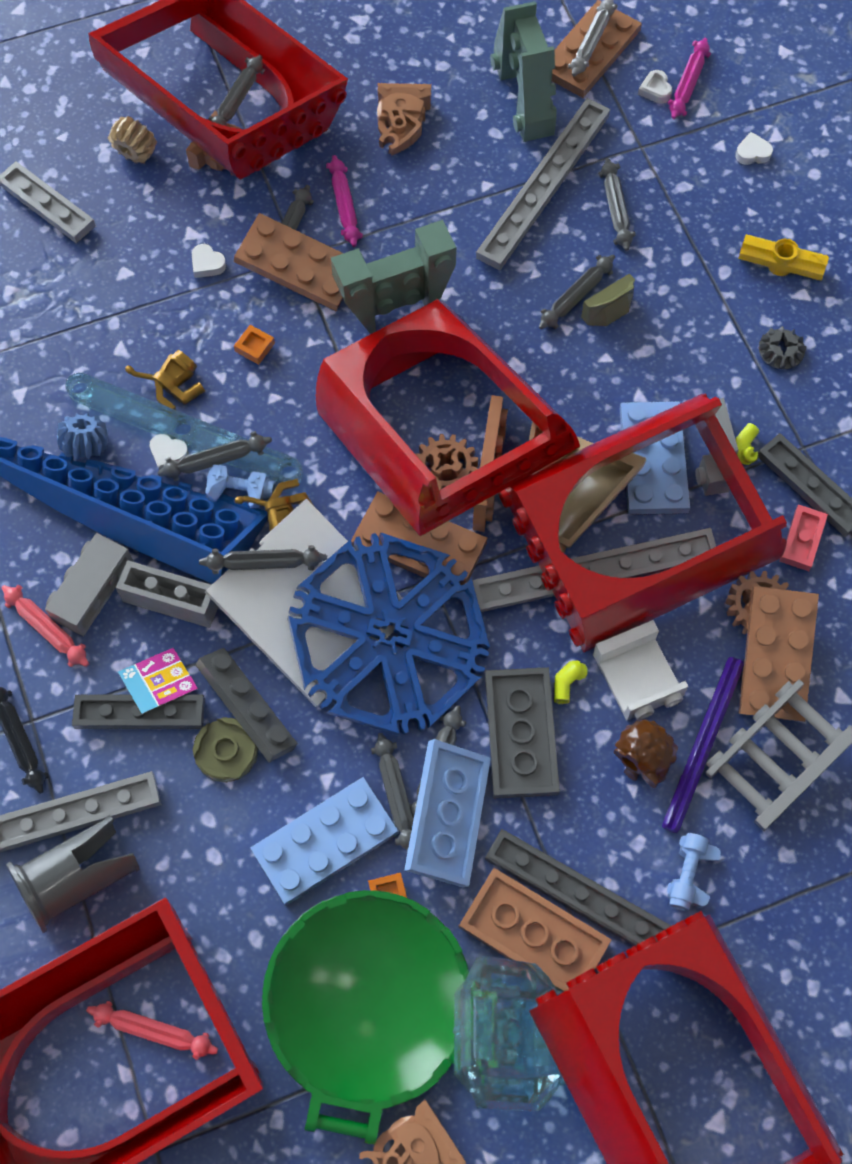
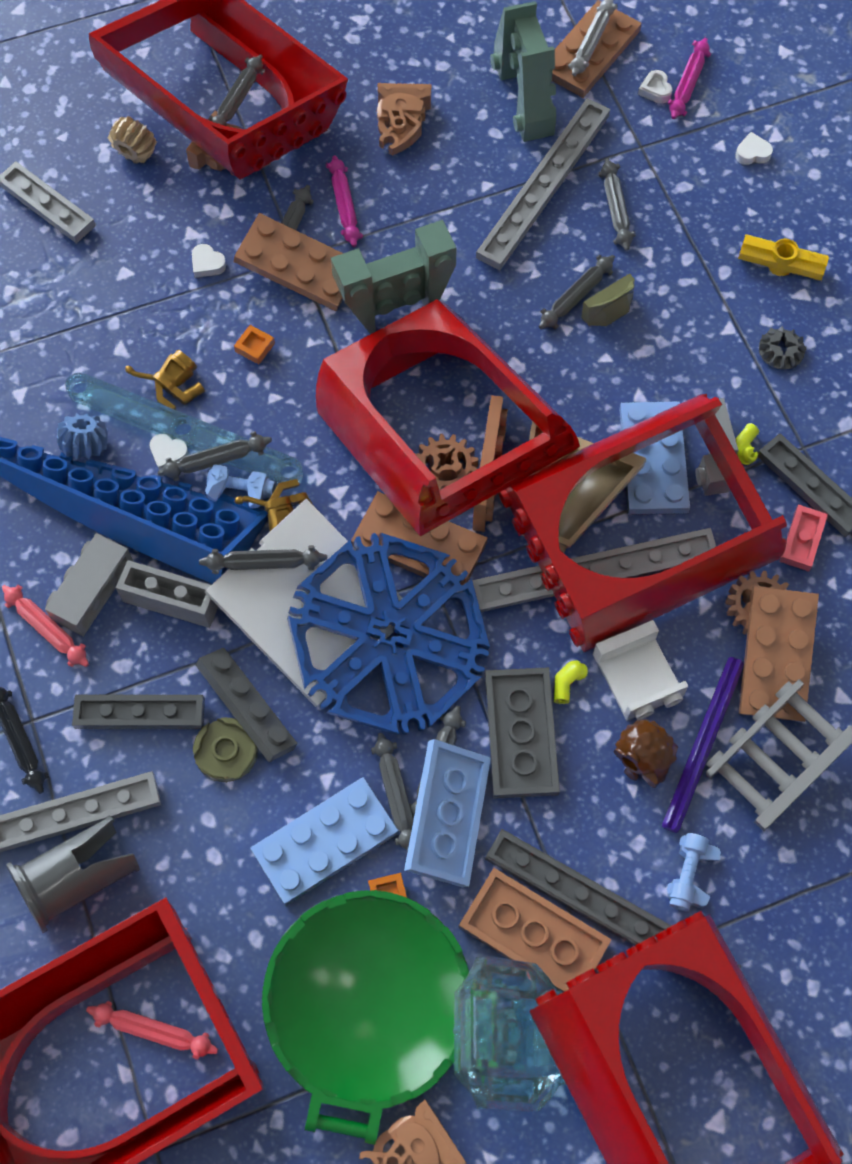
(157, 680): sticker -> none

